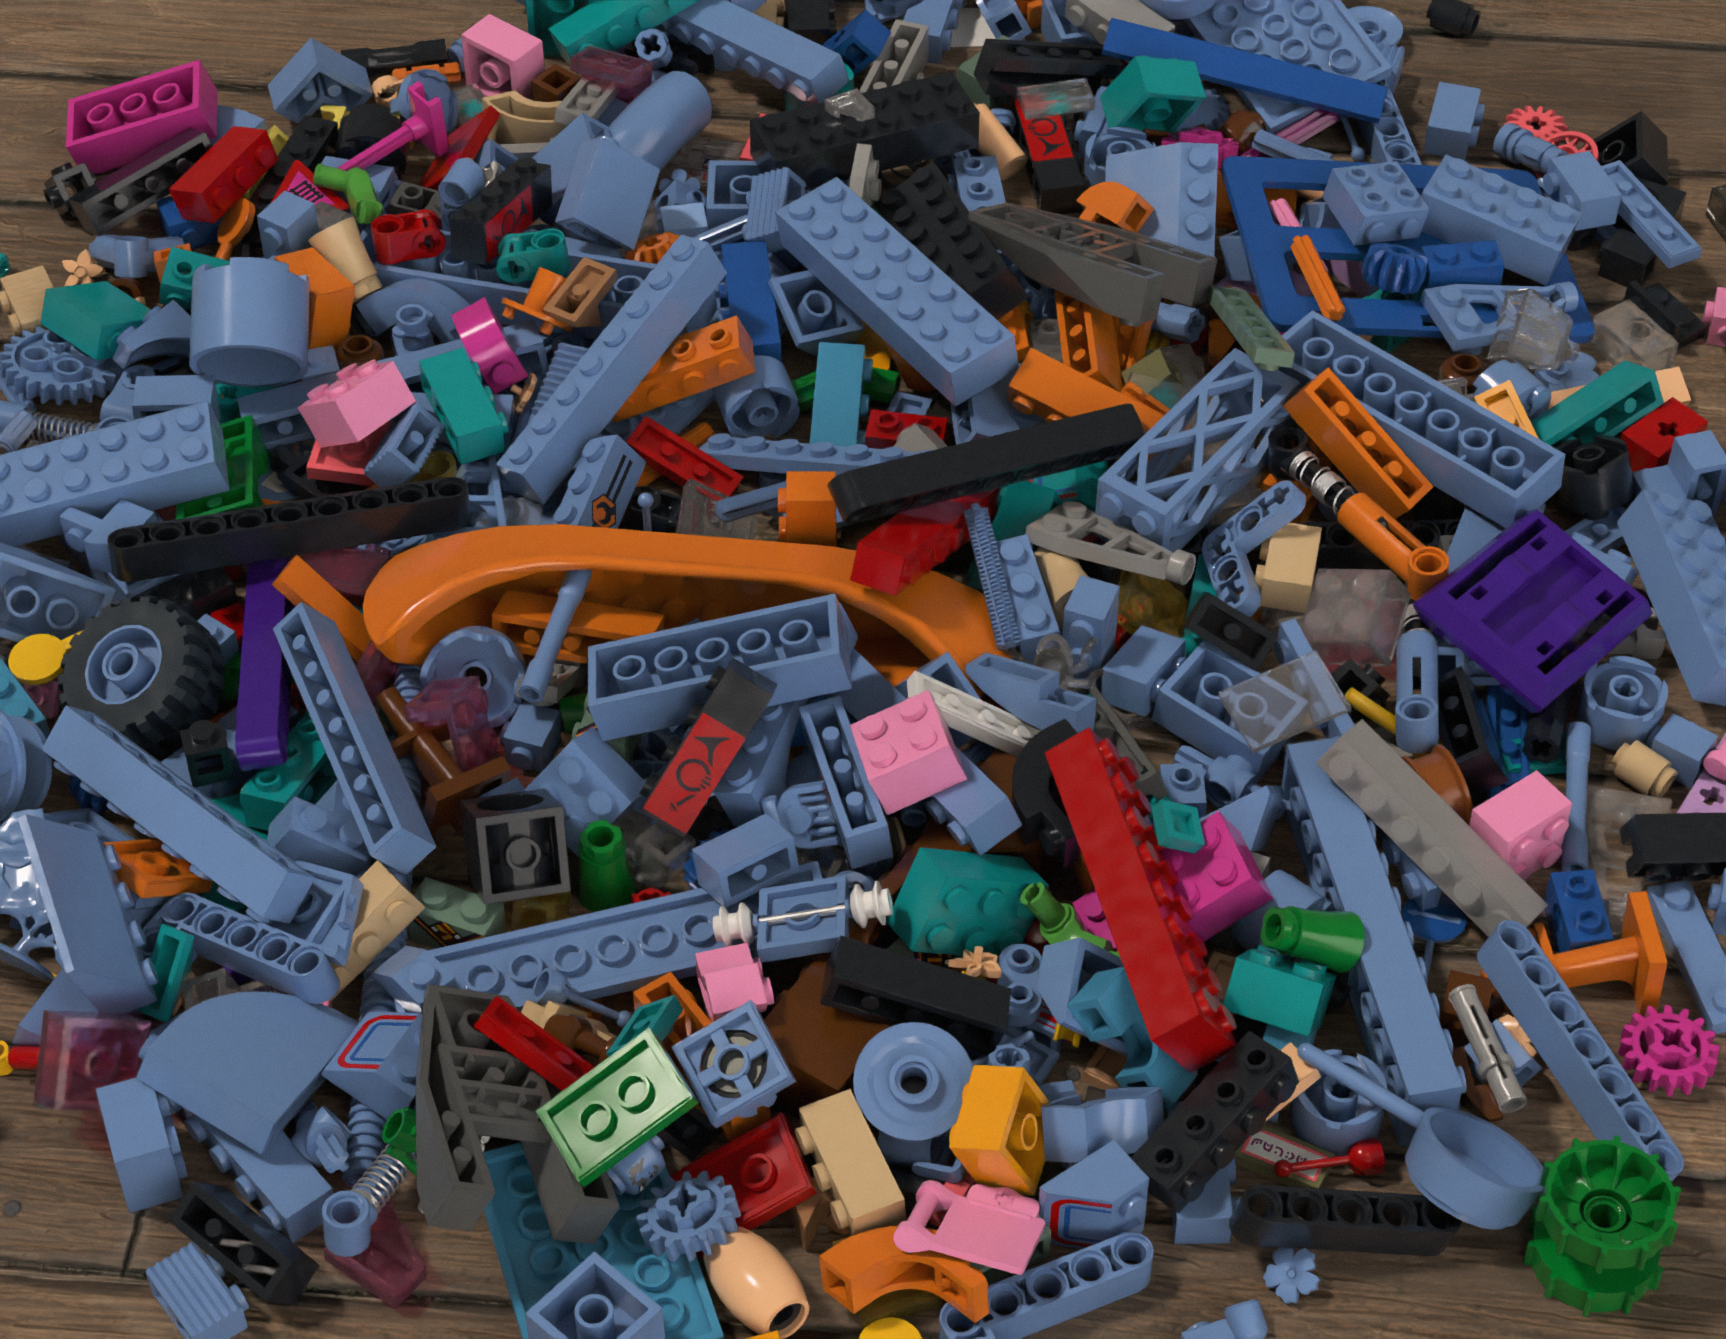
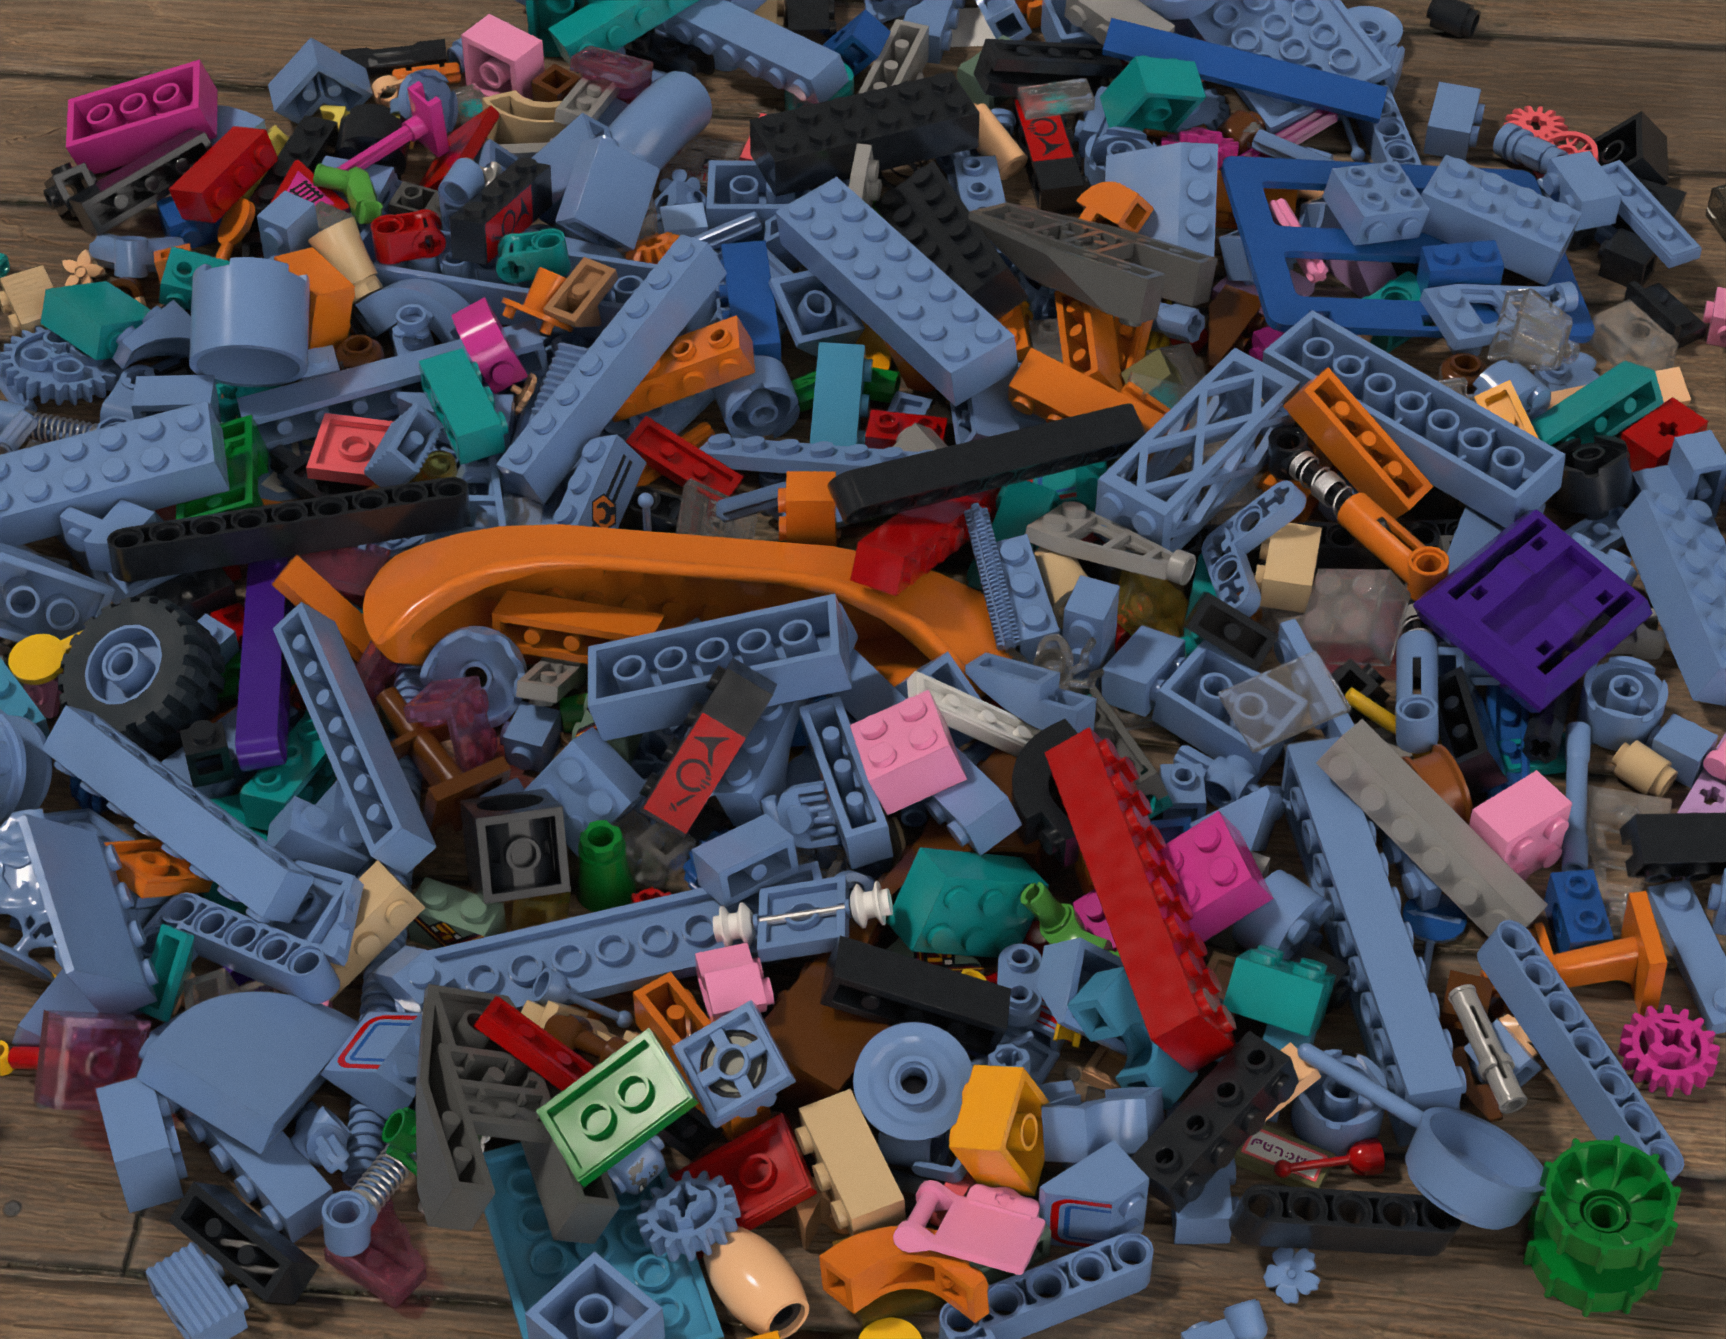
(356, 403): bright pink brick -> none
(541, 667): medium blue piece -> none
(653, 38): medium blue axle -> none
(656, 1015): teal plate -> none
(767, 195): medium blue brick -> none
(850, 104): clear tile -> none
(978, 963): light nougat plant -> none
(1177, 826): teal plate -> none
(1251, 328): sand green plate -> none
(1315, 936): green plant -> none
(1317, 278): orange axle -> none
(1394, 268): blue gear -> none

